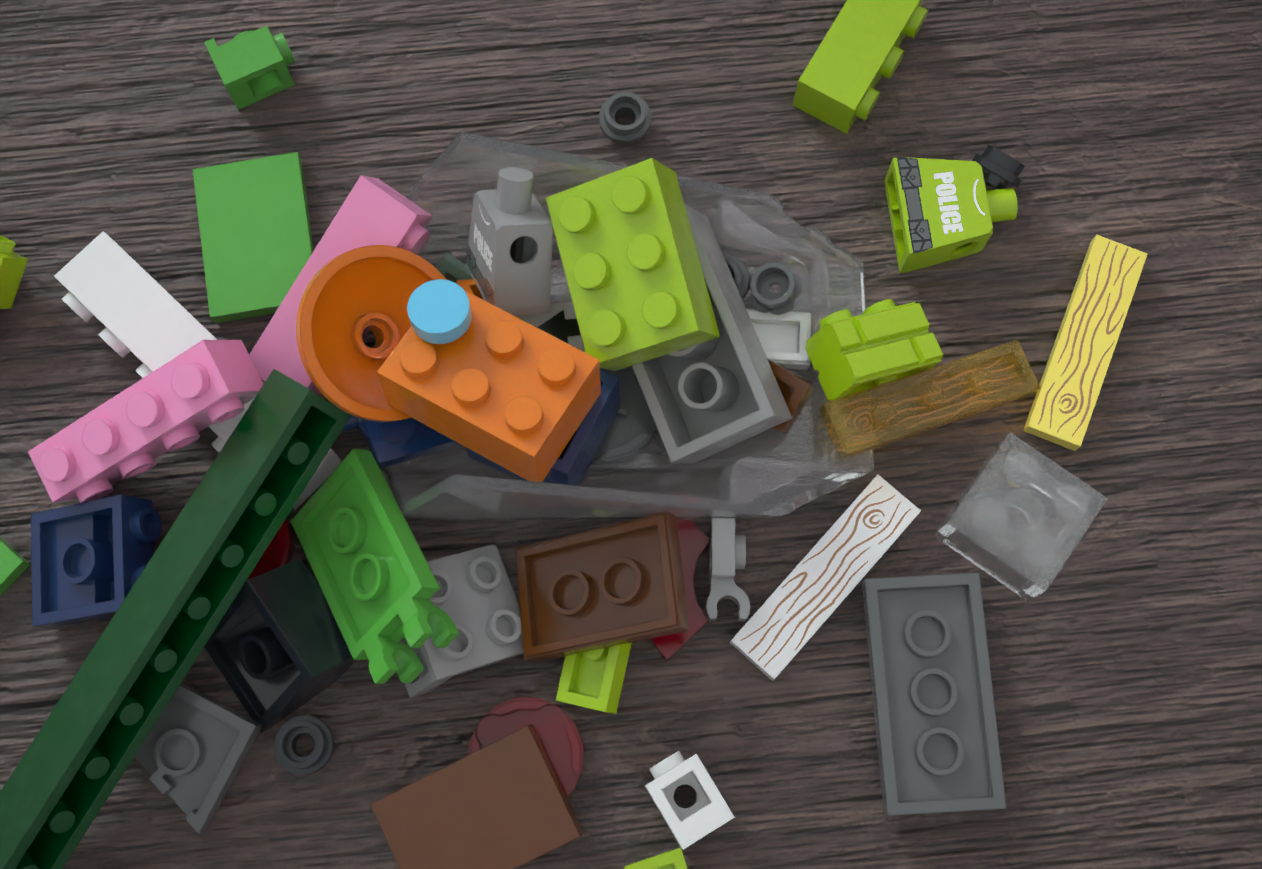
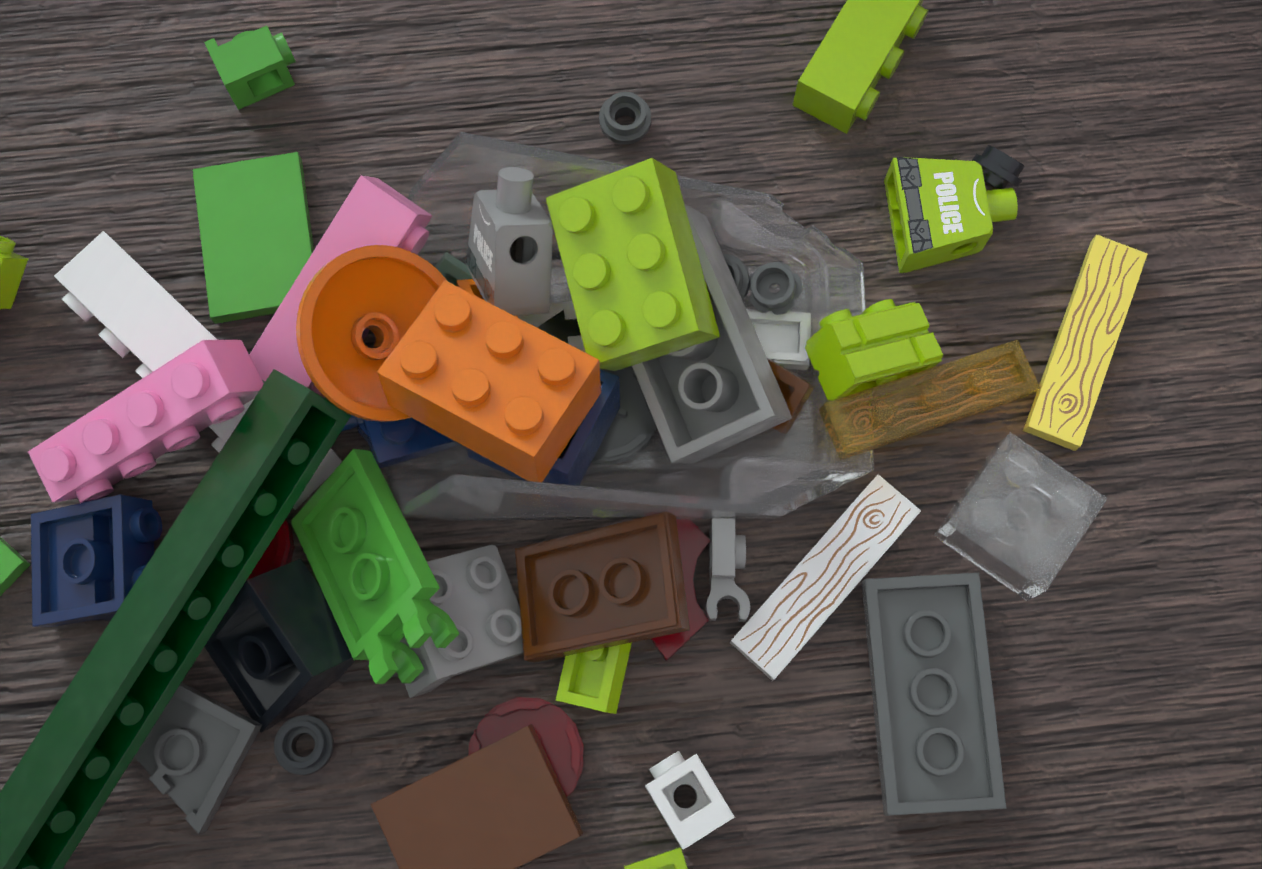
(439, 311): medium azure tile -> none

